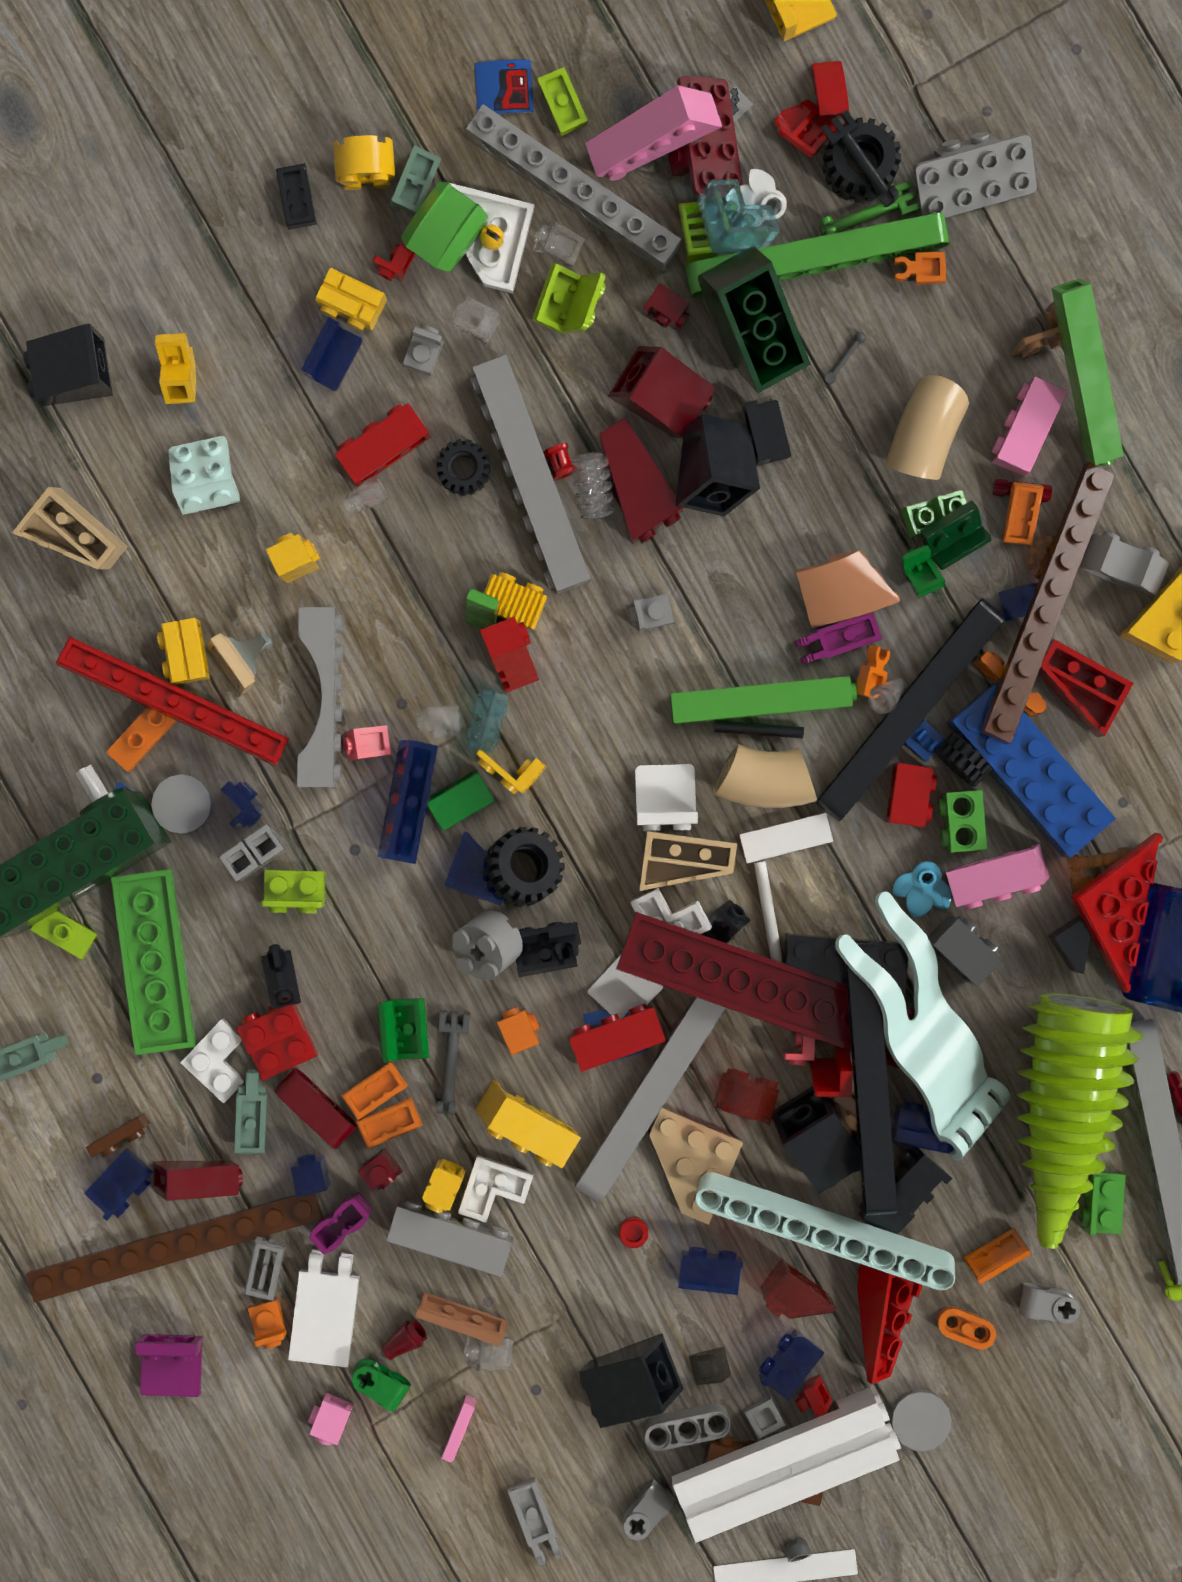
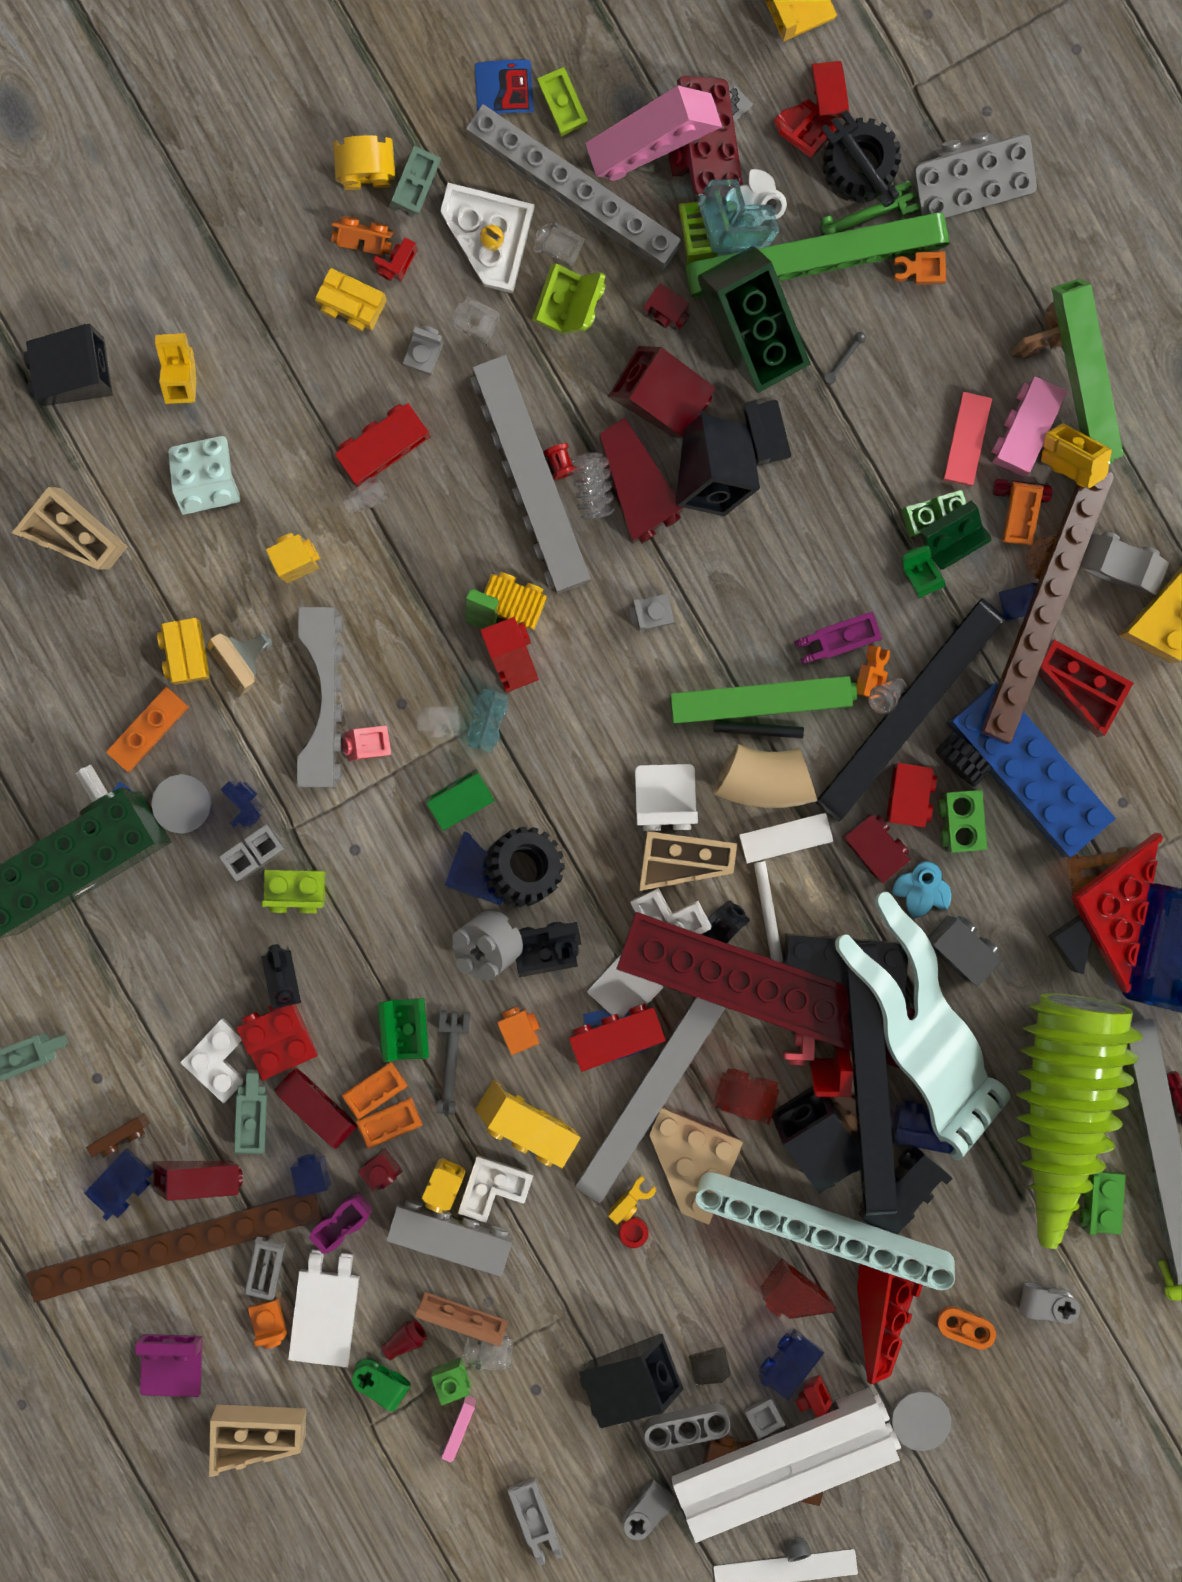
(66, 933): lime plate -> none
(153, 962): bright green plate -> none
(172, 701): red tile -> none
(253, 1435): none -> tan wedge
(296, 196): black plate -> none
(330, 1419): bright pink brick -> none
(331, 355): clear blue panel -> none
(351, 232): none -> orange hinge
(407, 801): clear blue brick -> none
(444, 227): bright green slope -> none
(451, 1381): none -> bright green brick
(463, 449): black tyre -> none
(528, 772): yellow bracket -> none
(625, 1205): none -> yellow plate
(710, 1271): clear blue bracket -> none
(843, 589): nougat slope -> none
(876, 847): none -> dark red hinge
(924, 741): blue tile -> none
(927, 427): tan brick -> none
(967, 439): none -> coral tile
(993, 666): orange hinge -> none
(997, 1256): orange plate -> none
(998, 877): bright pink wedge -> none
(1076, 455): none -> yellow brick

